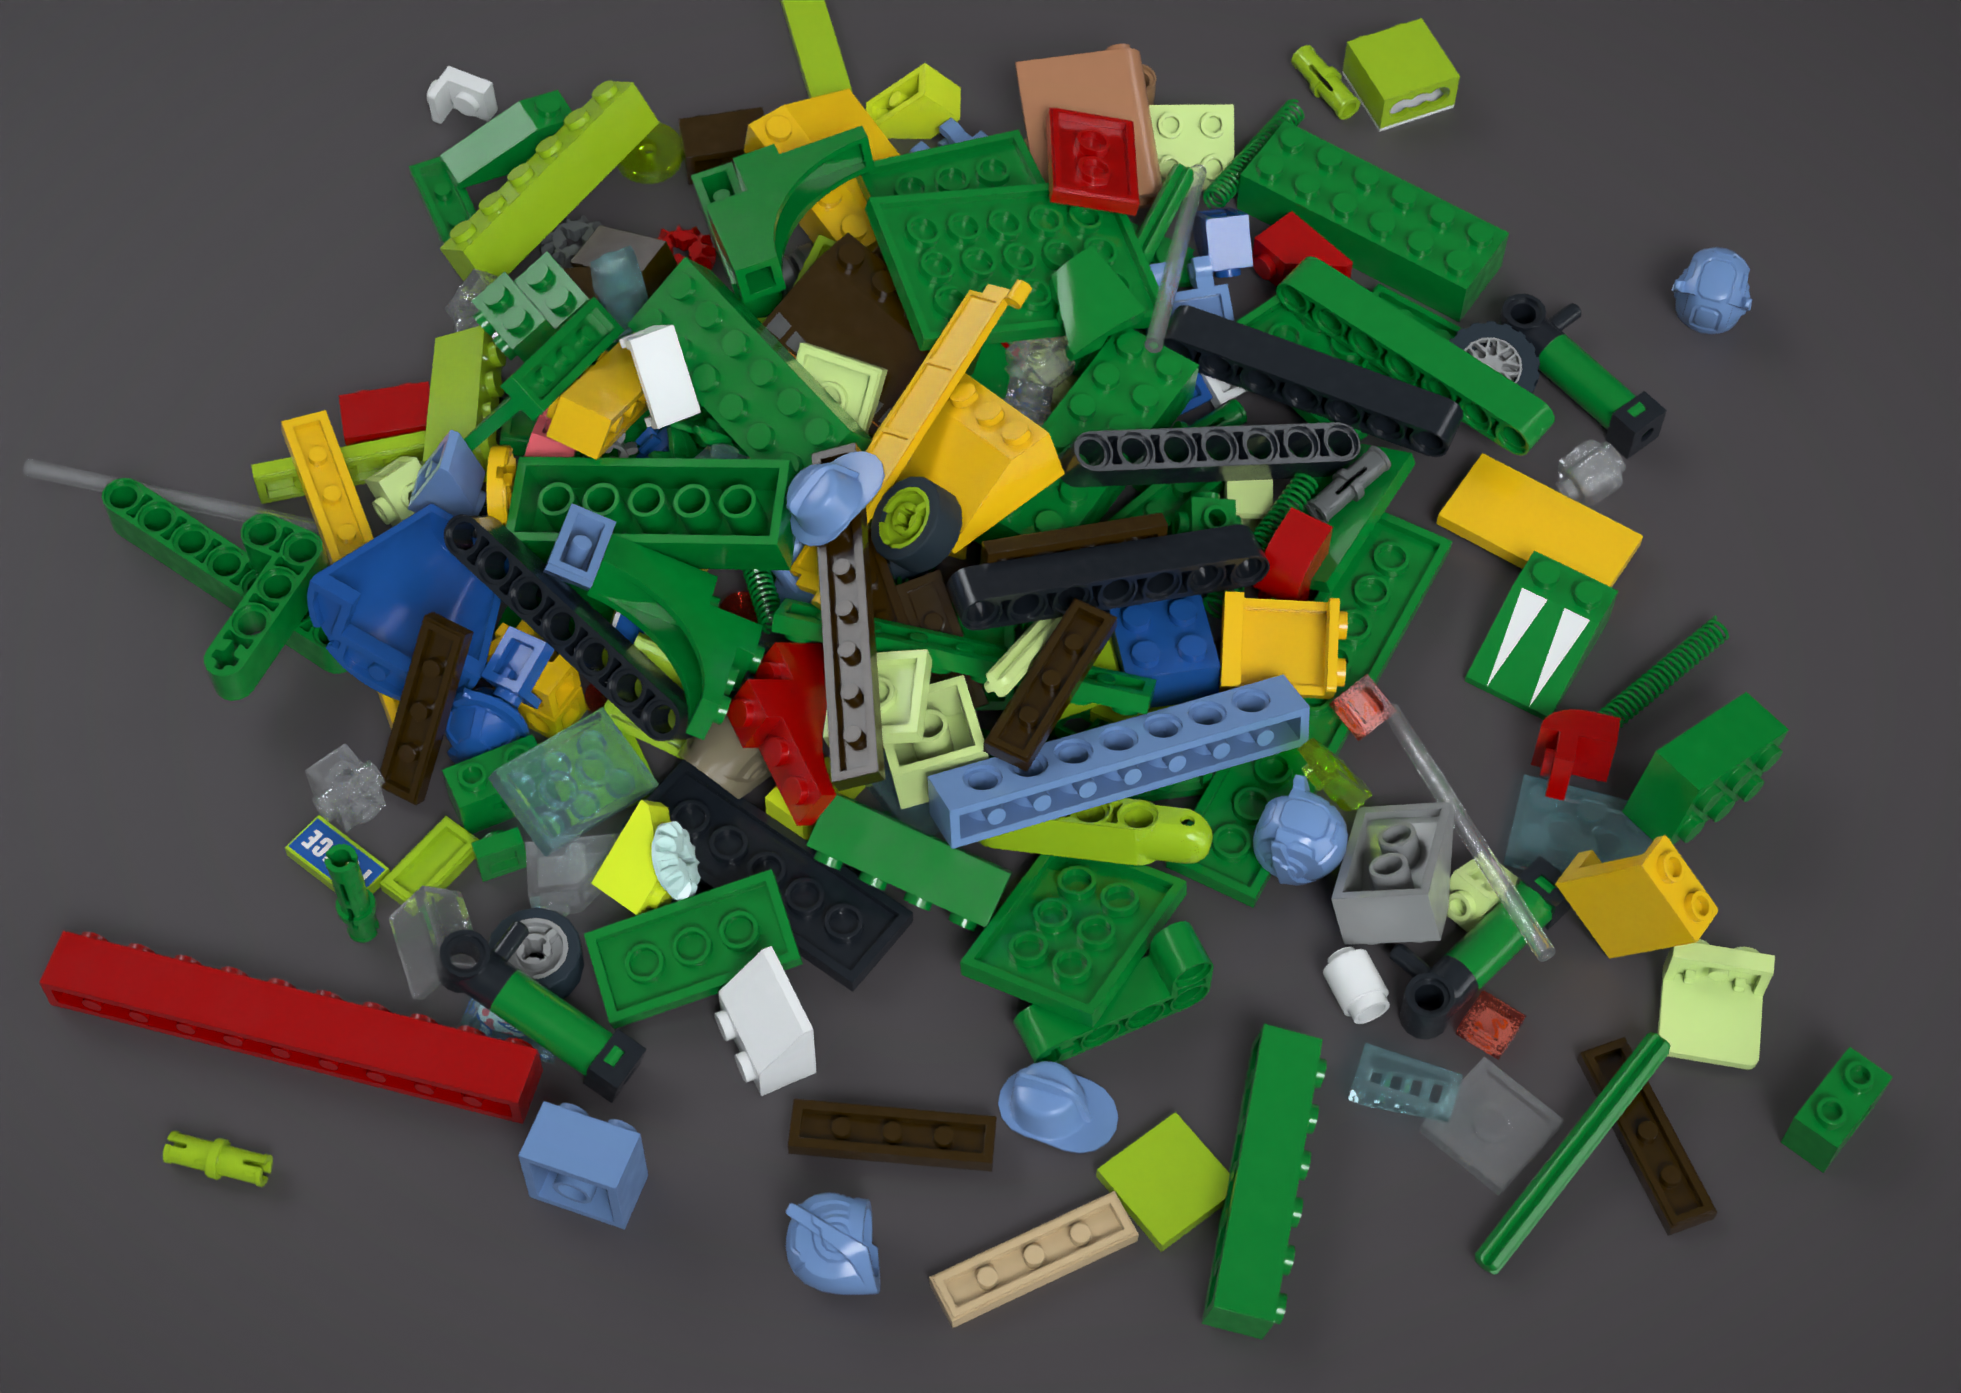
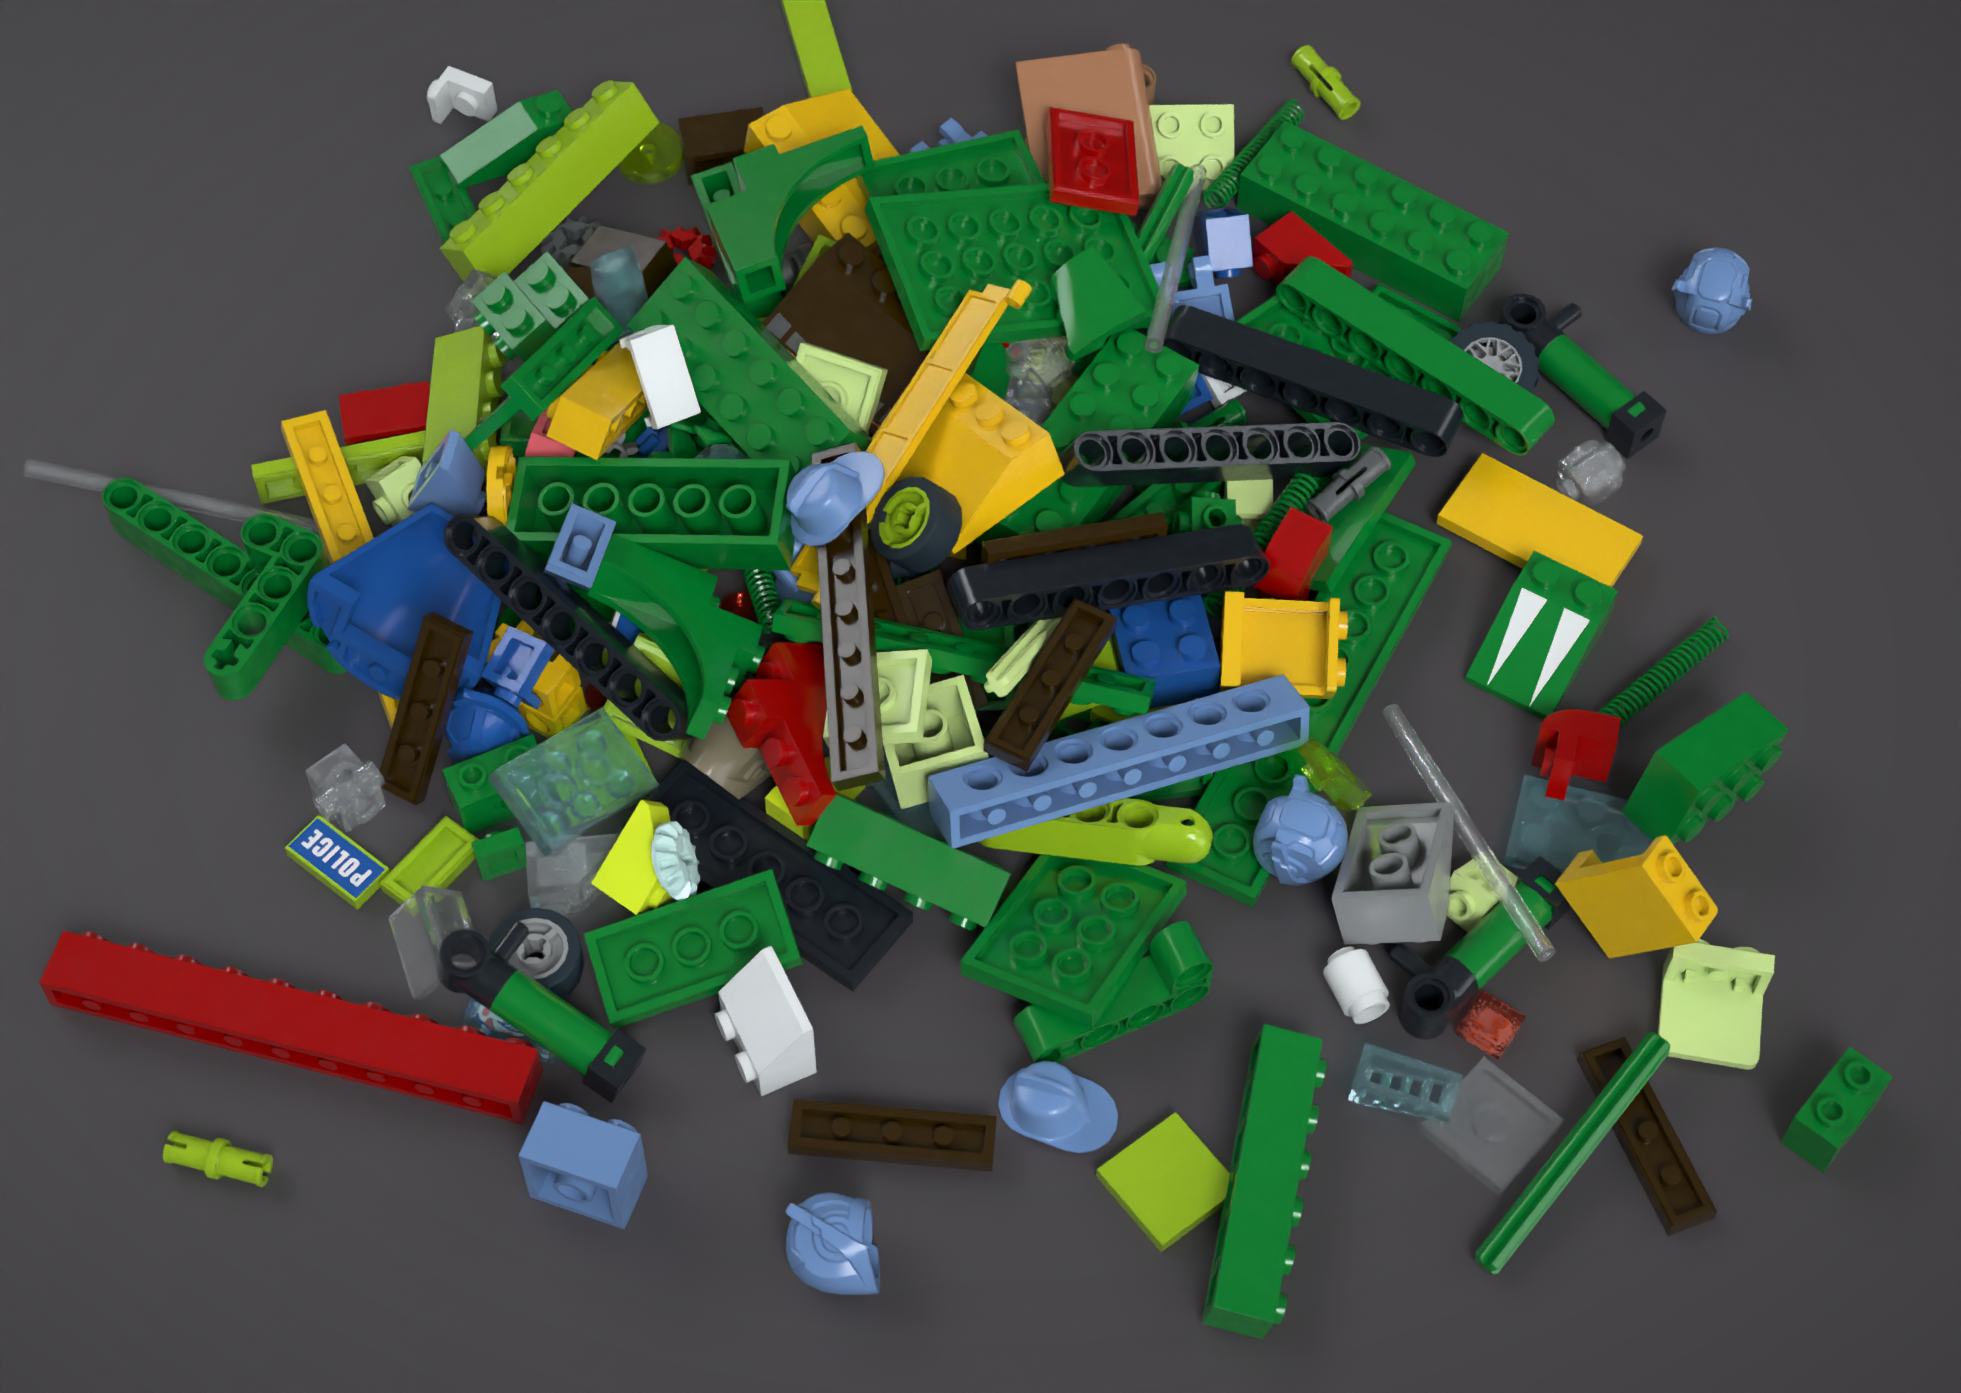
(354, 901): green pin -> none
(916, 105): neon yellow slope -> none
(1033, 1259): tan tile -> none
(1362, 707): clear red tile -> none
(1400, 74): lime piece -> none

